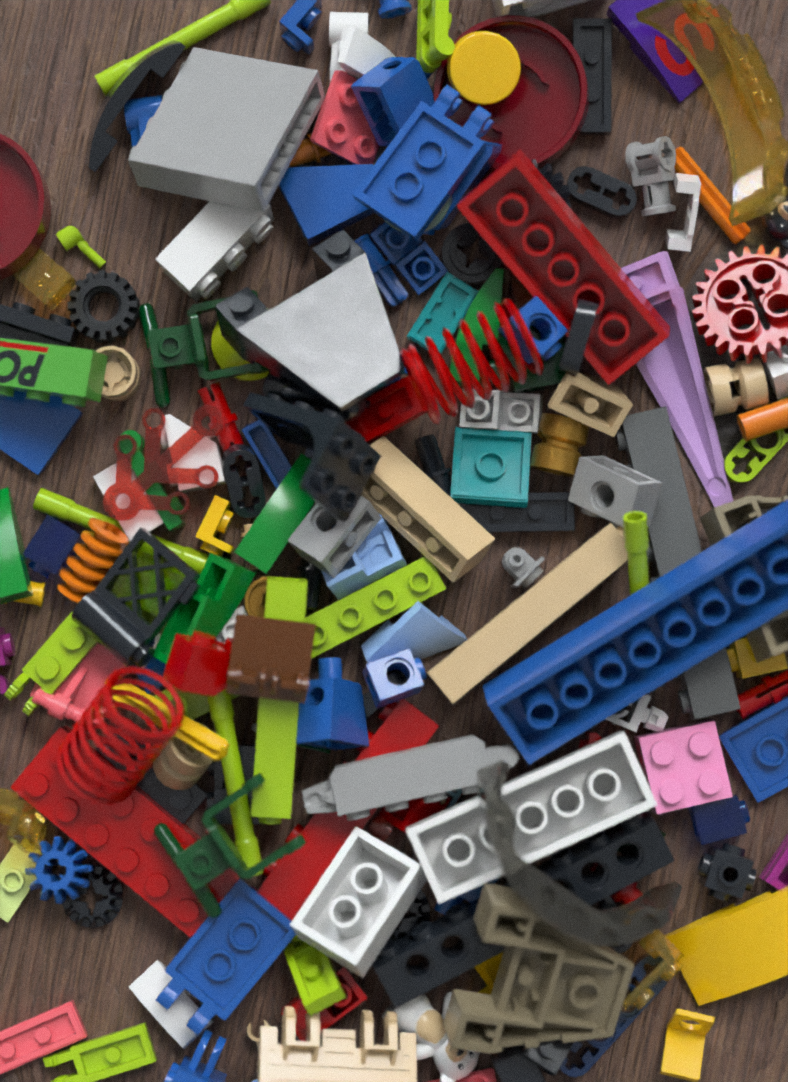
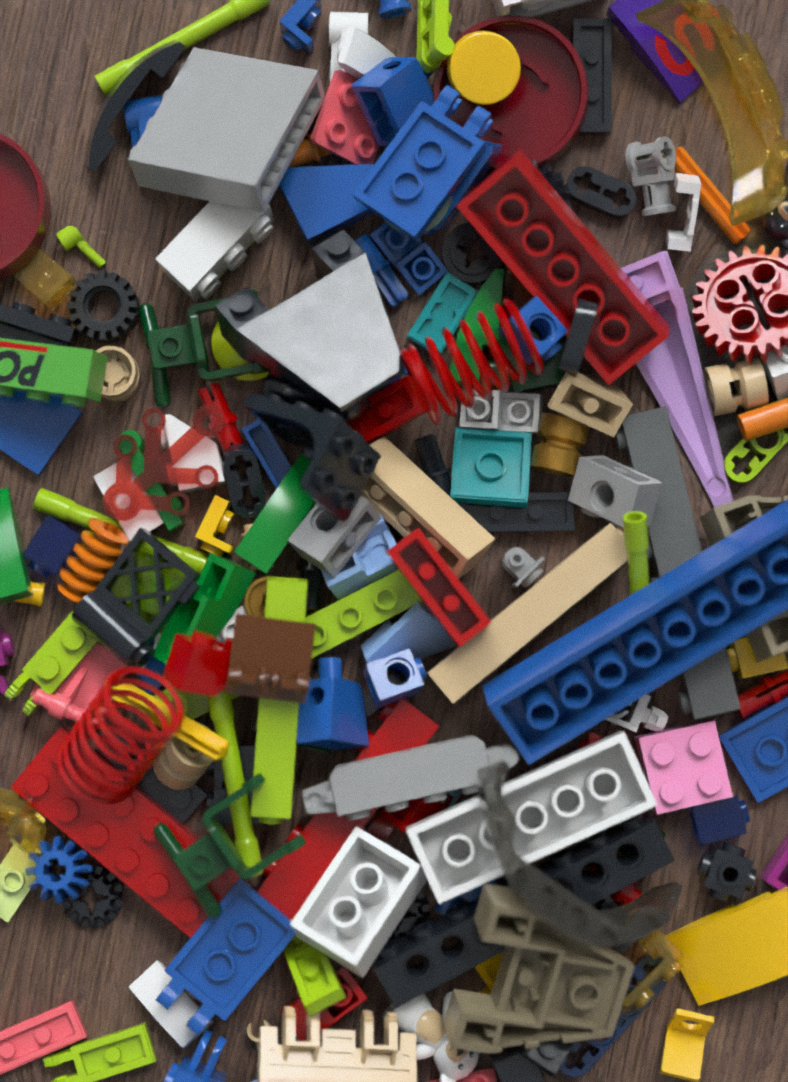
(438, 587): none -> red brick

